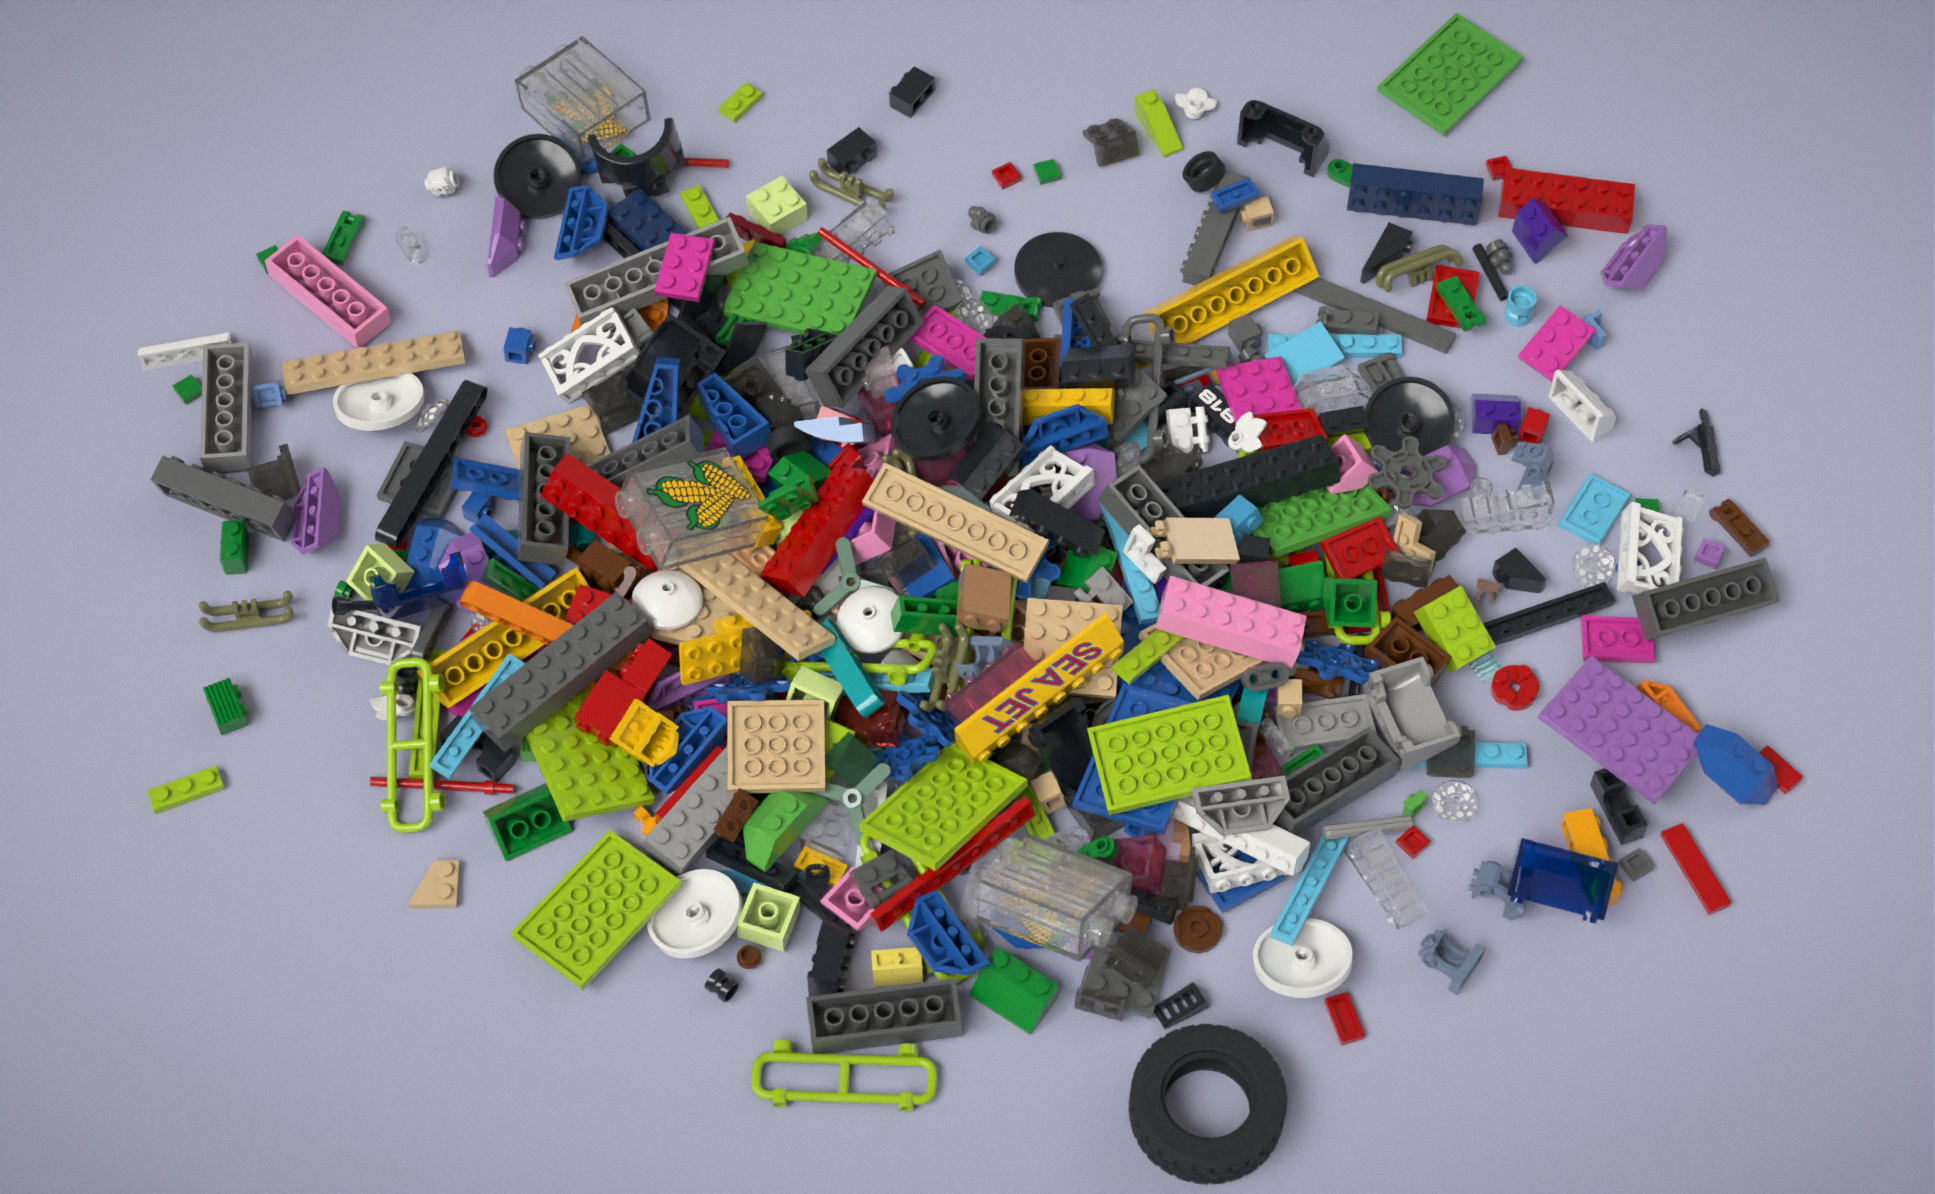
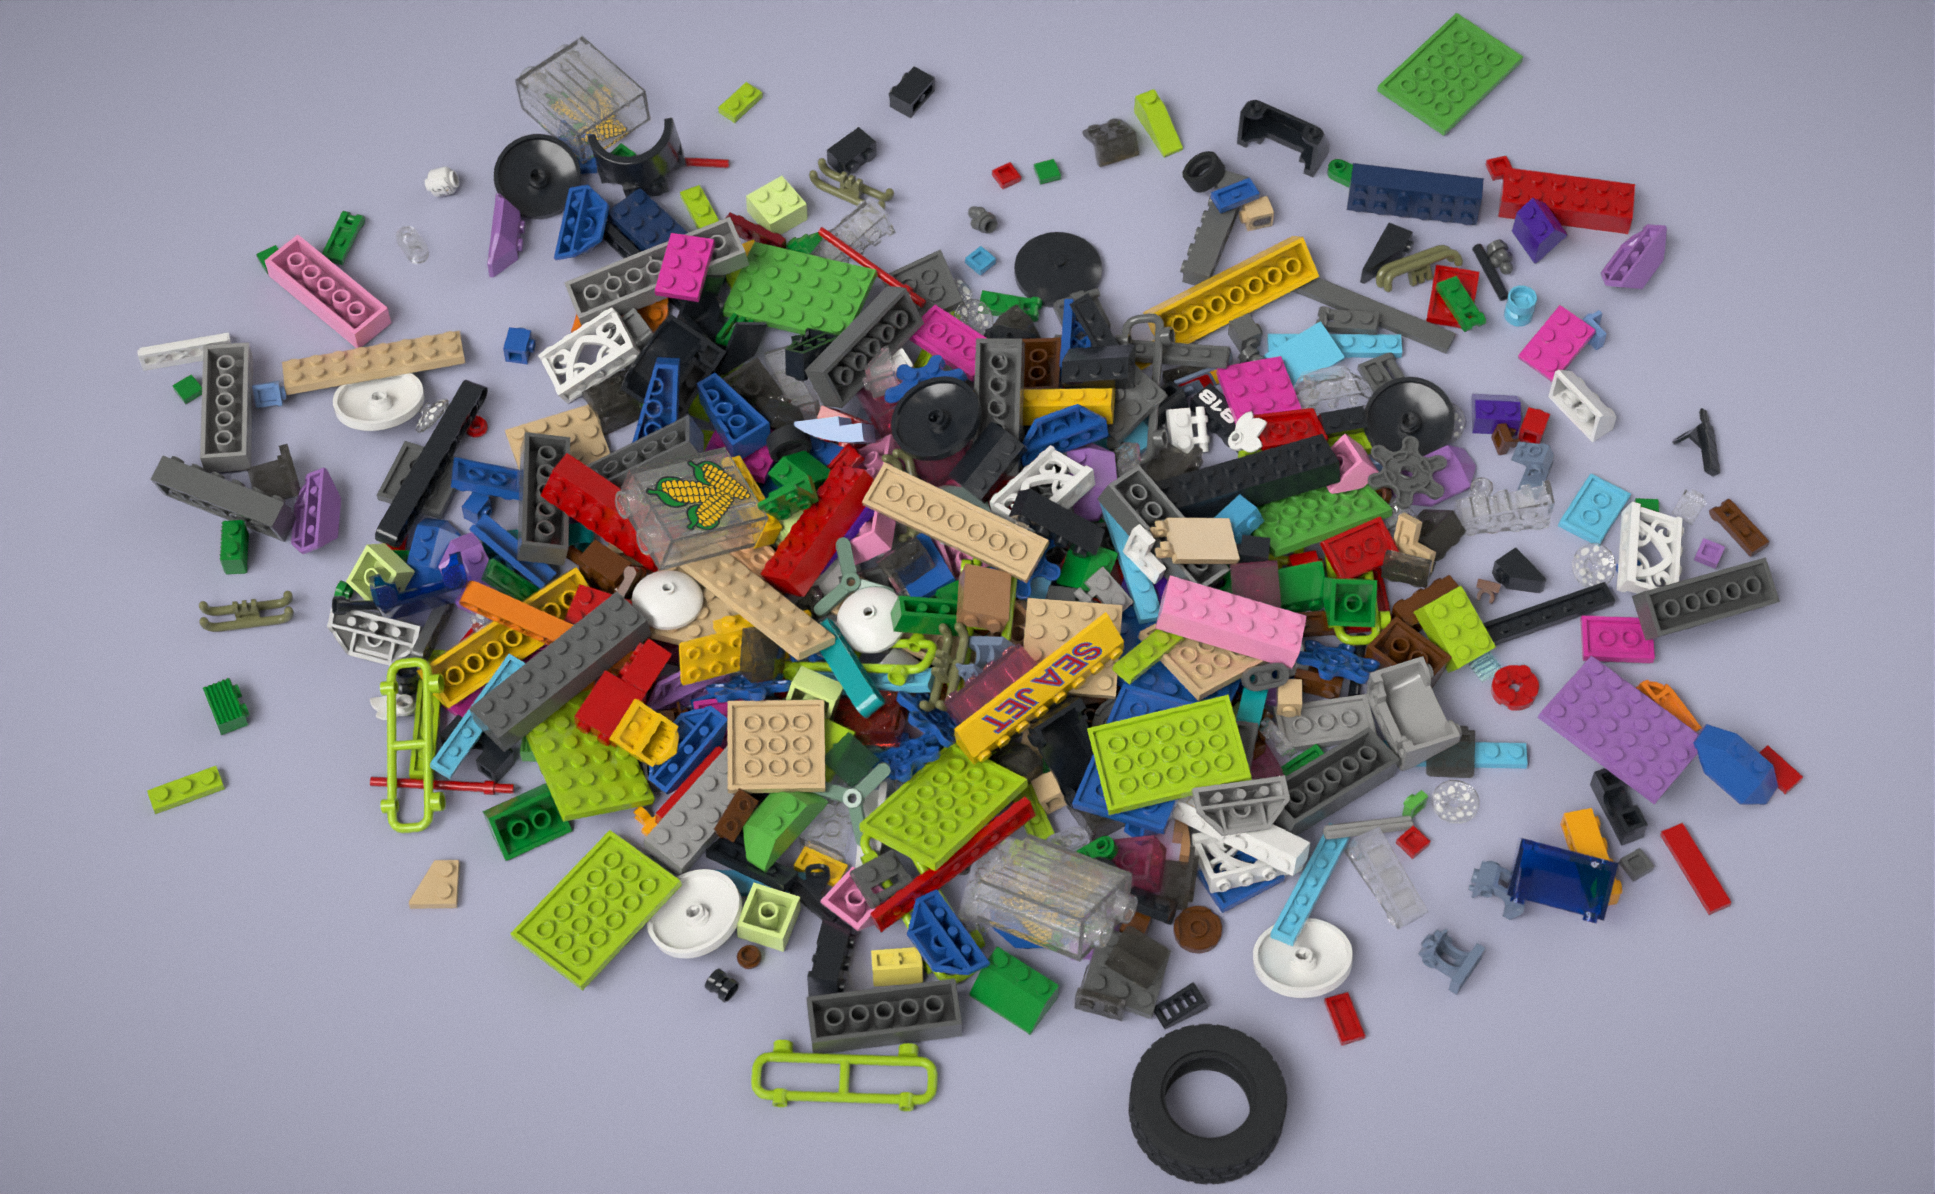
(1195, 102): white plate -> none

